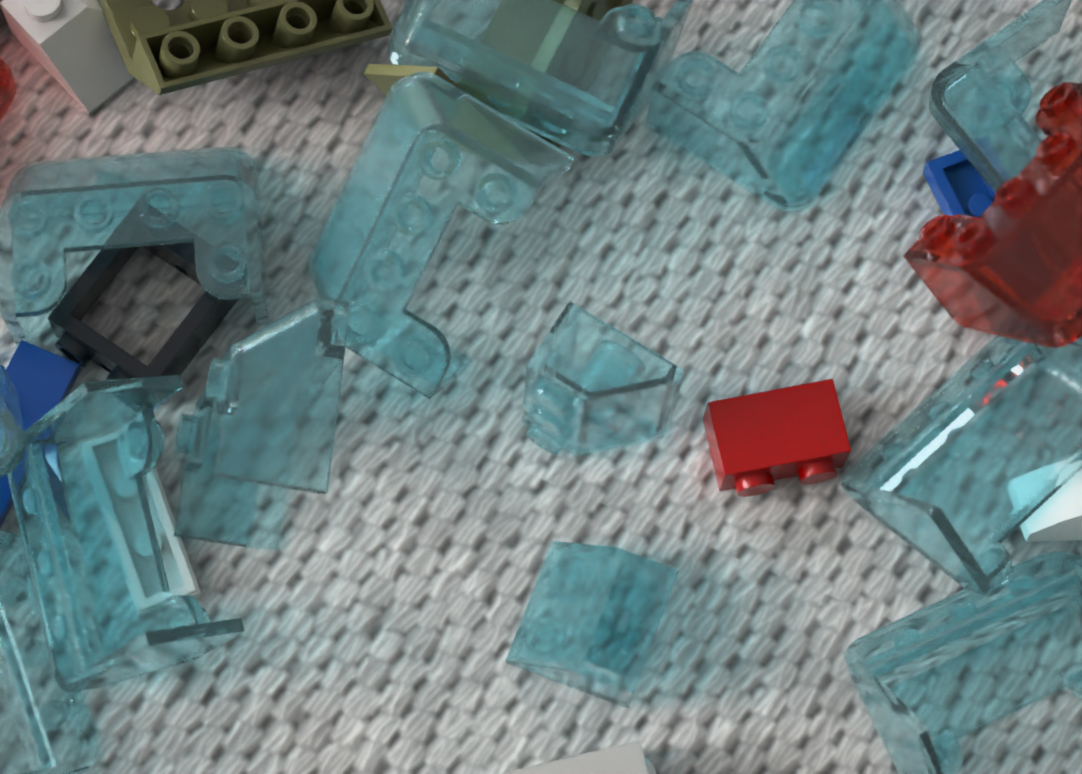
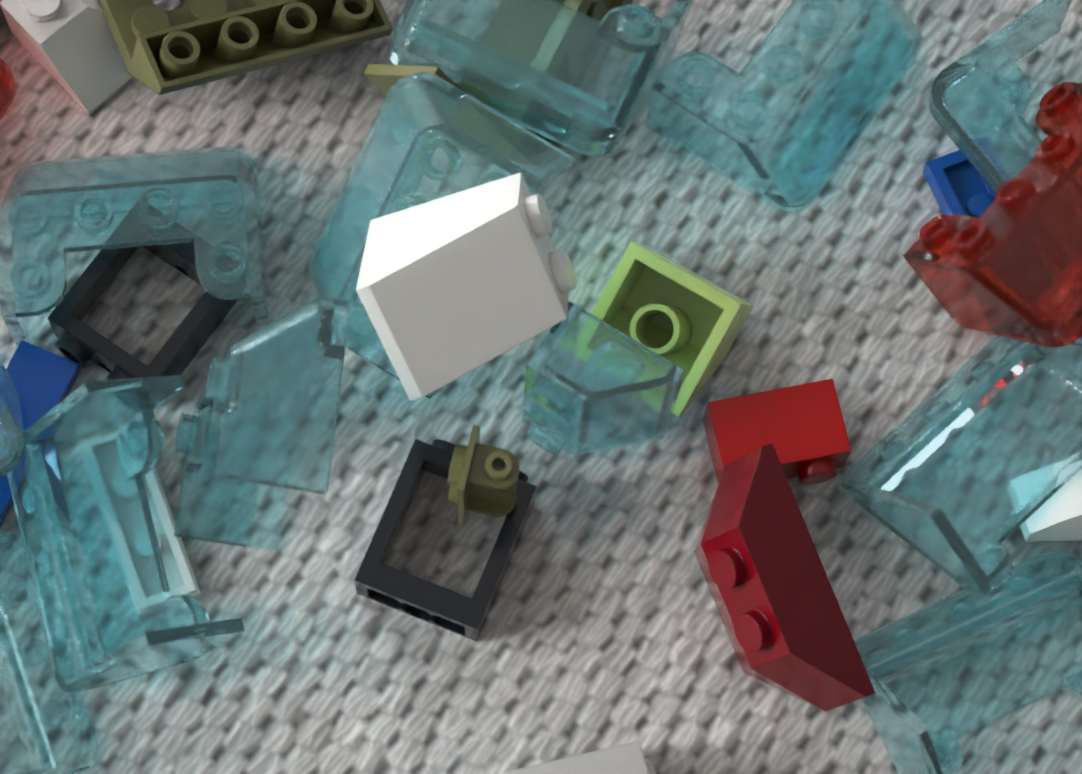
(421, 597): none -> black window
(462, 281): none -> white slope
(482, 479): none -> olive hinge
(593, 619): clear light blue slope -> none
(673, 315): none -> yellowish green slope
(776, 588): none -> dark red wedge

